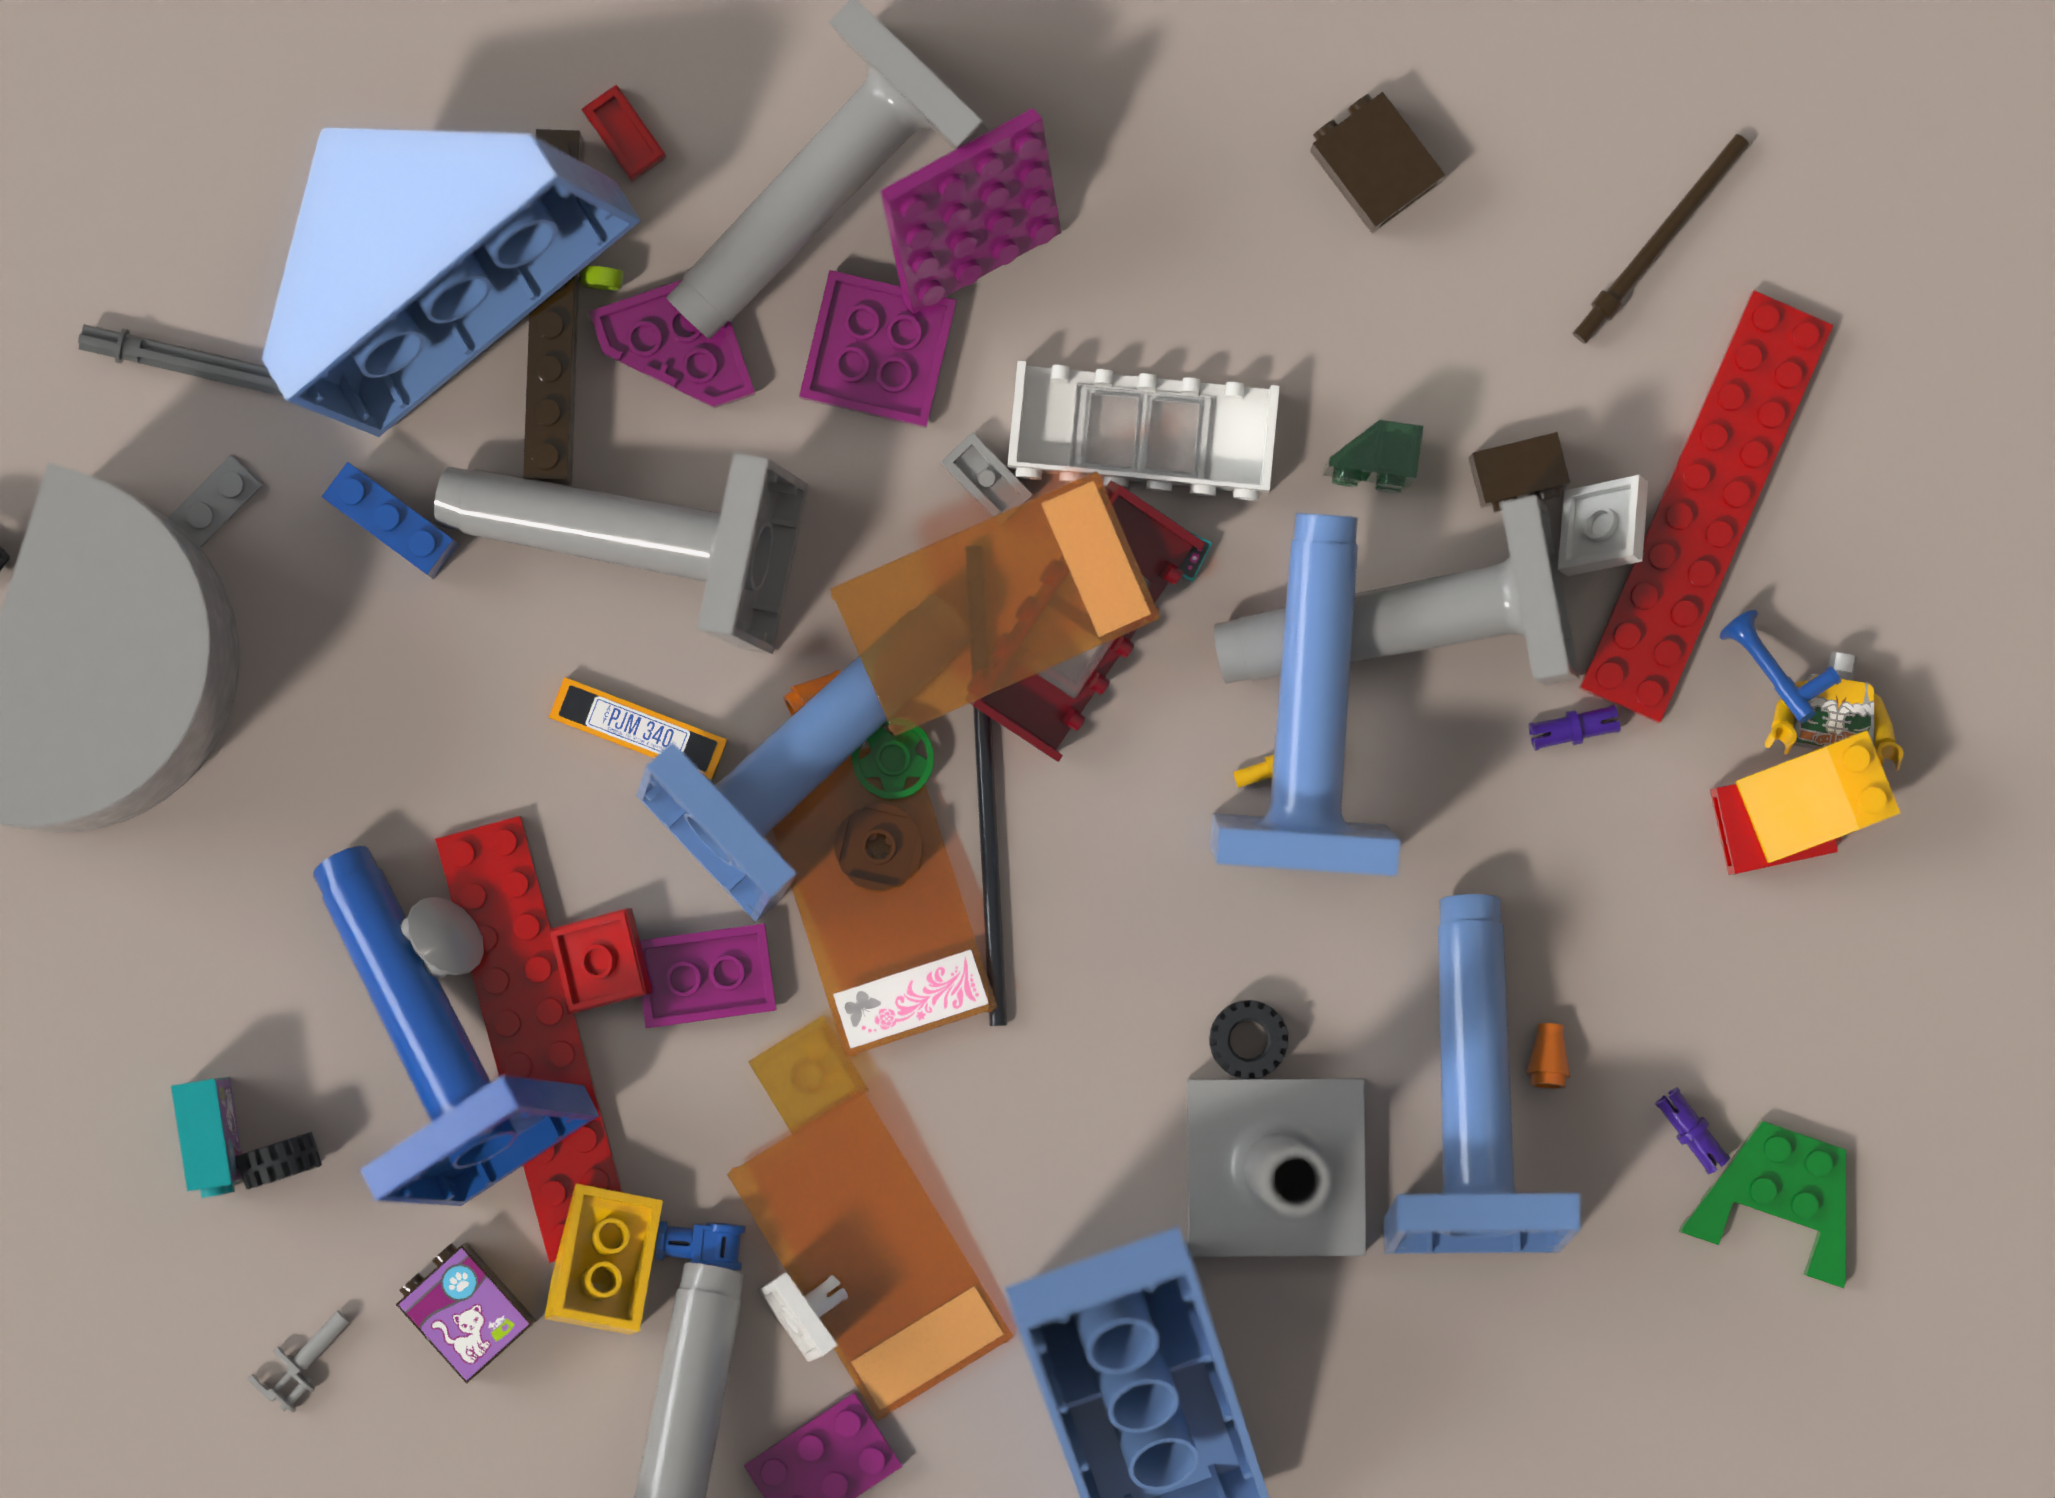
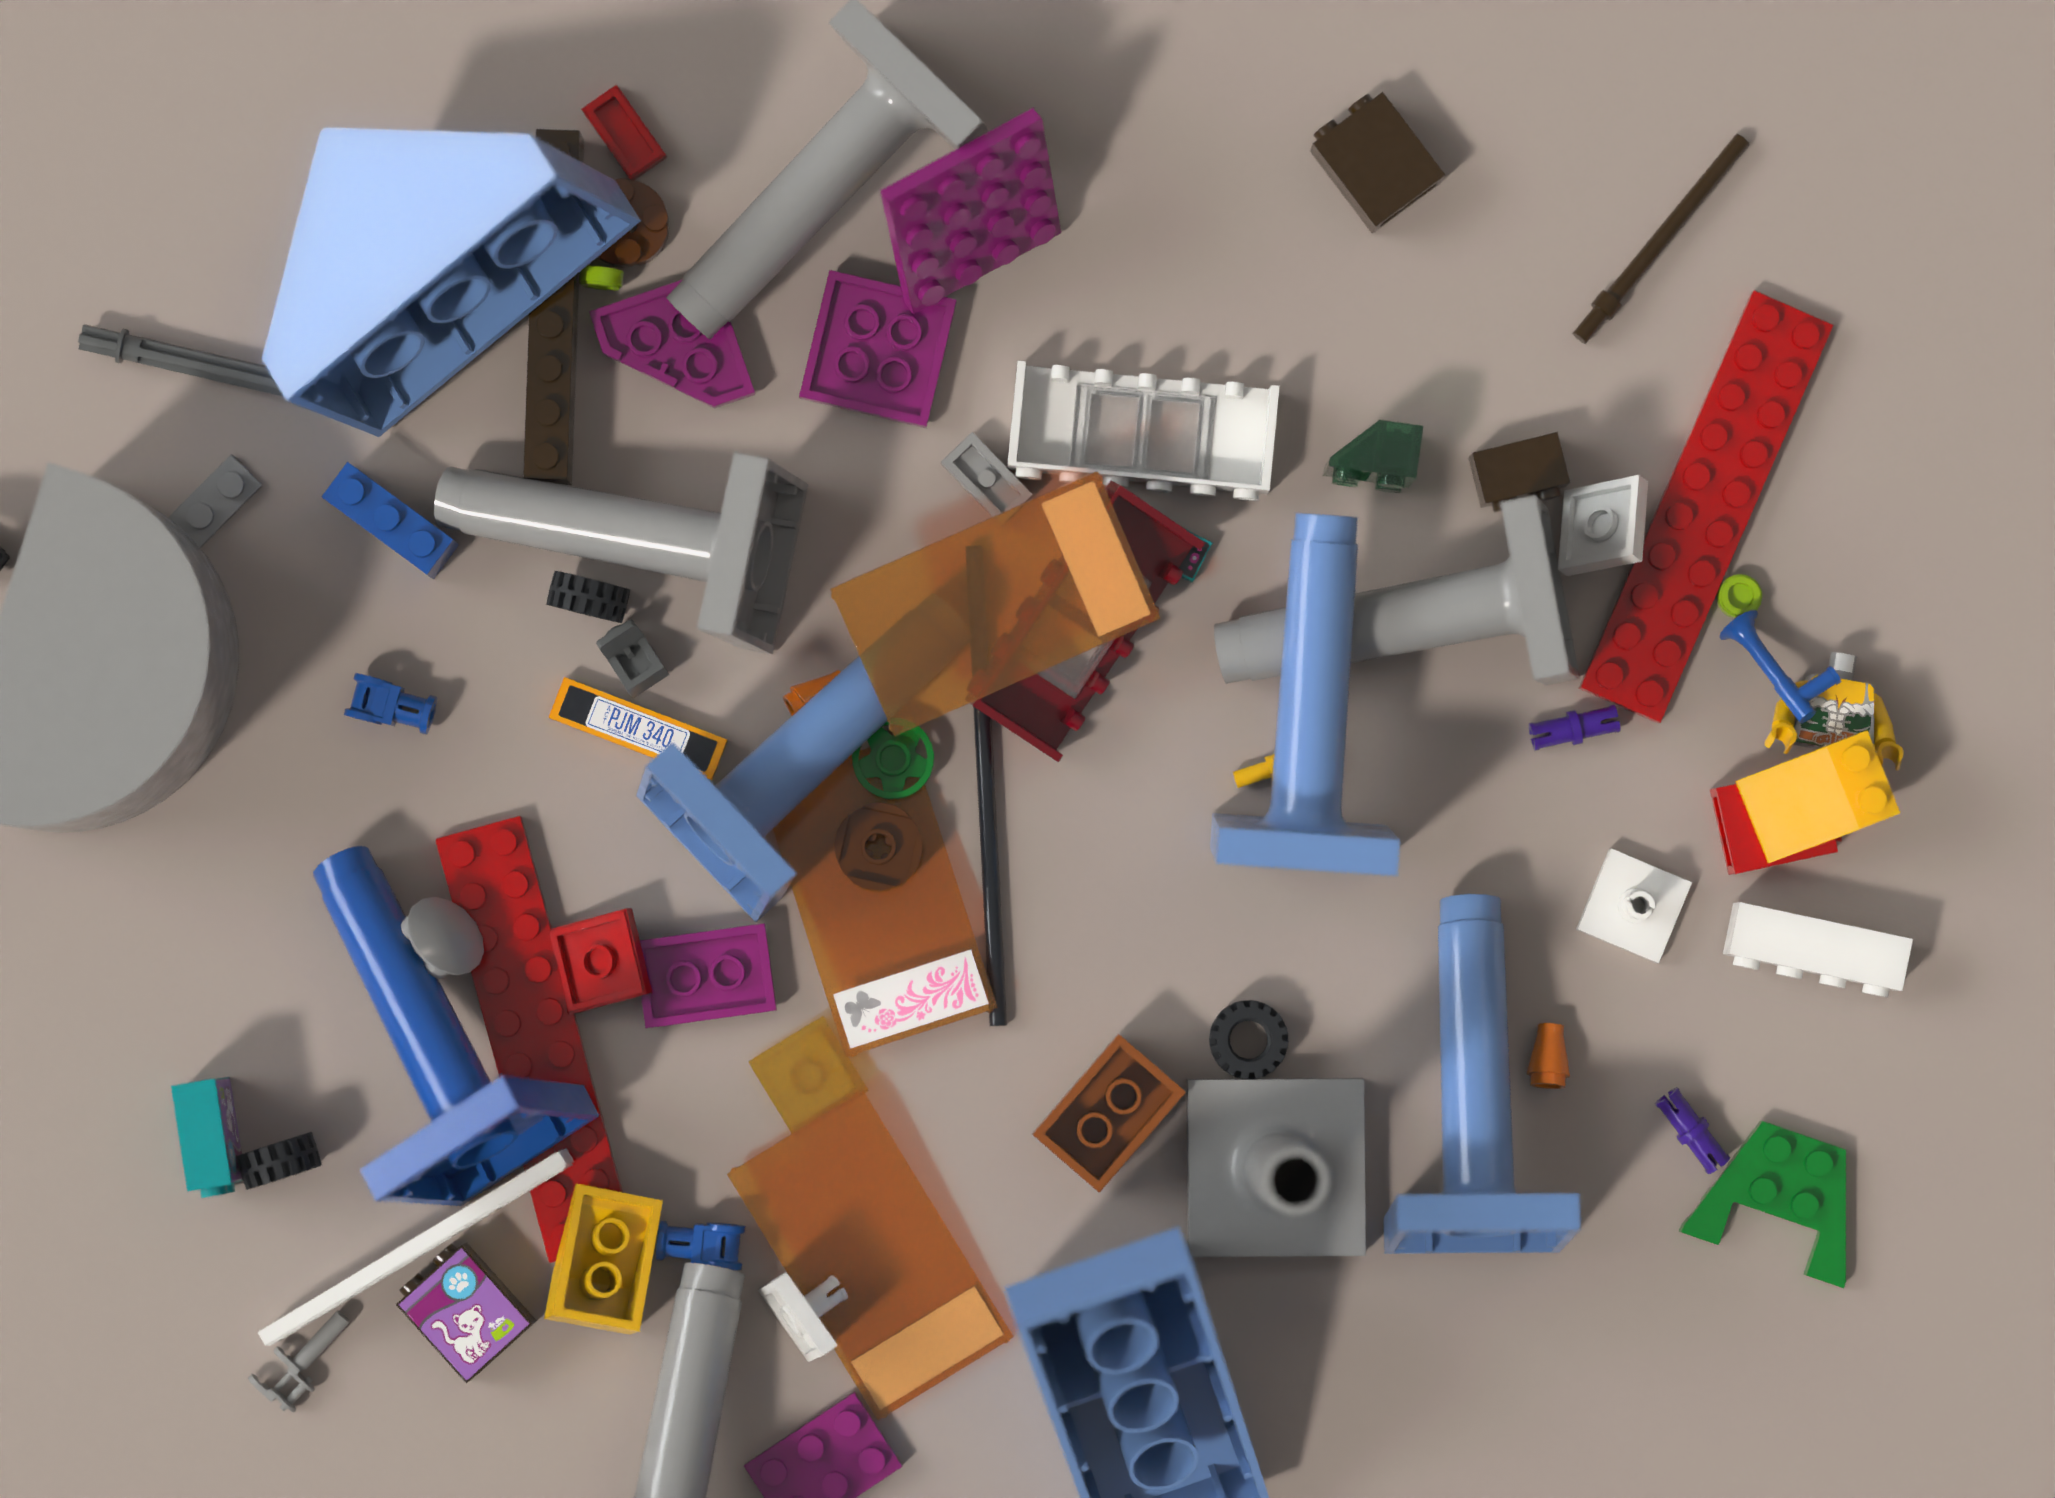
(382, 702): none -> blue connector
(416, 1247): none -> white tile
(588, 596): none -> black tyre
(632, 658): none -> dark grey bracket
(651, 231): none -> reddish brown plate
(1108, 1113): none -> dark orange brick
(1633, 905): none -> white tile
(1739, 595): none -> lime tile
(1817, 947): none -> white brick

